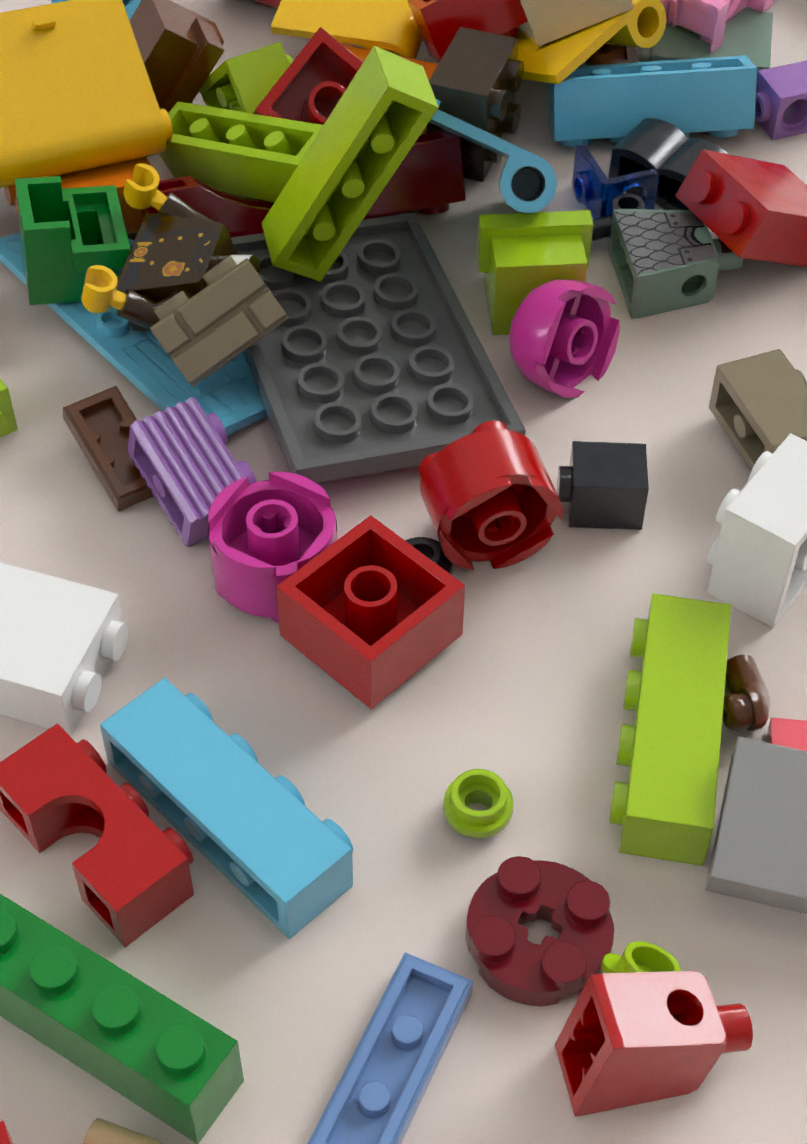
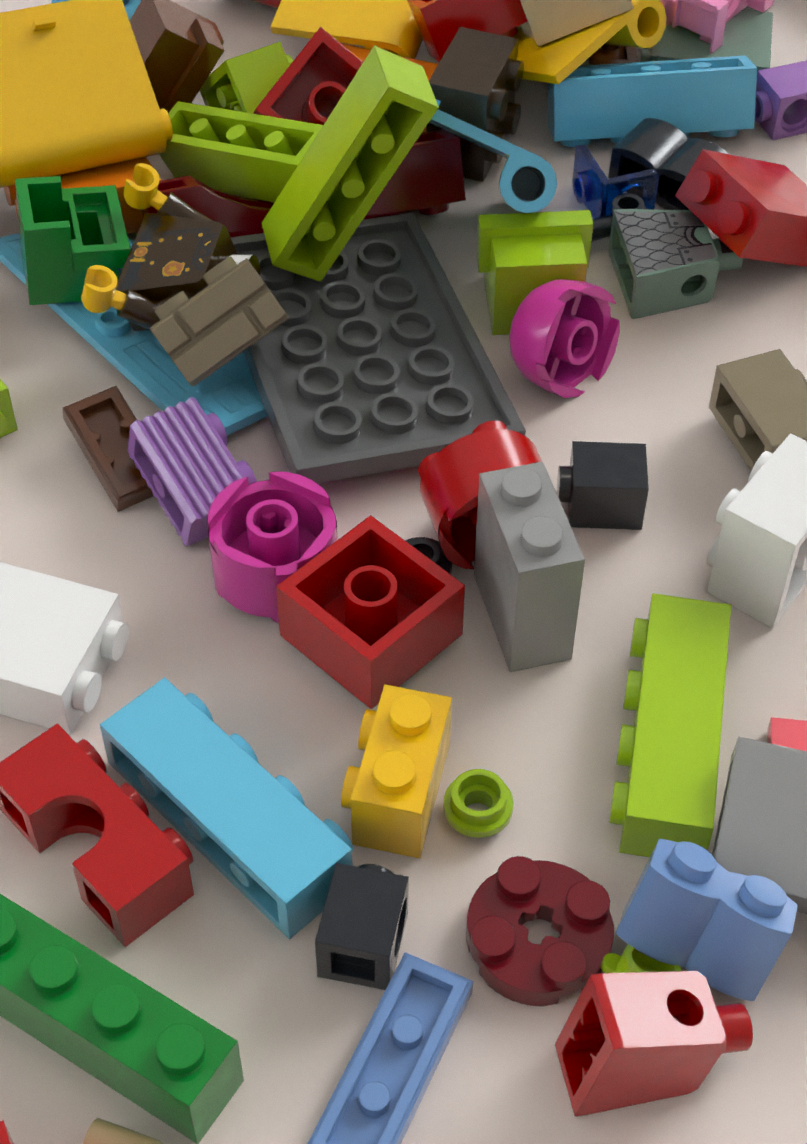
(362, 925): none -> black brick
(399, 771): none -> yellow brick
(527, 566): none -> light grey brick
(708, 918): none -> medium blue brick
(749, 700): reddish brown arm -> none

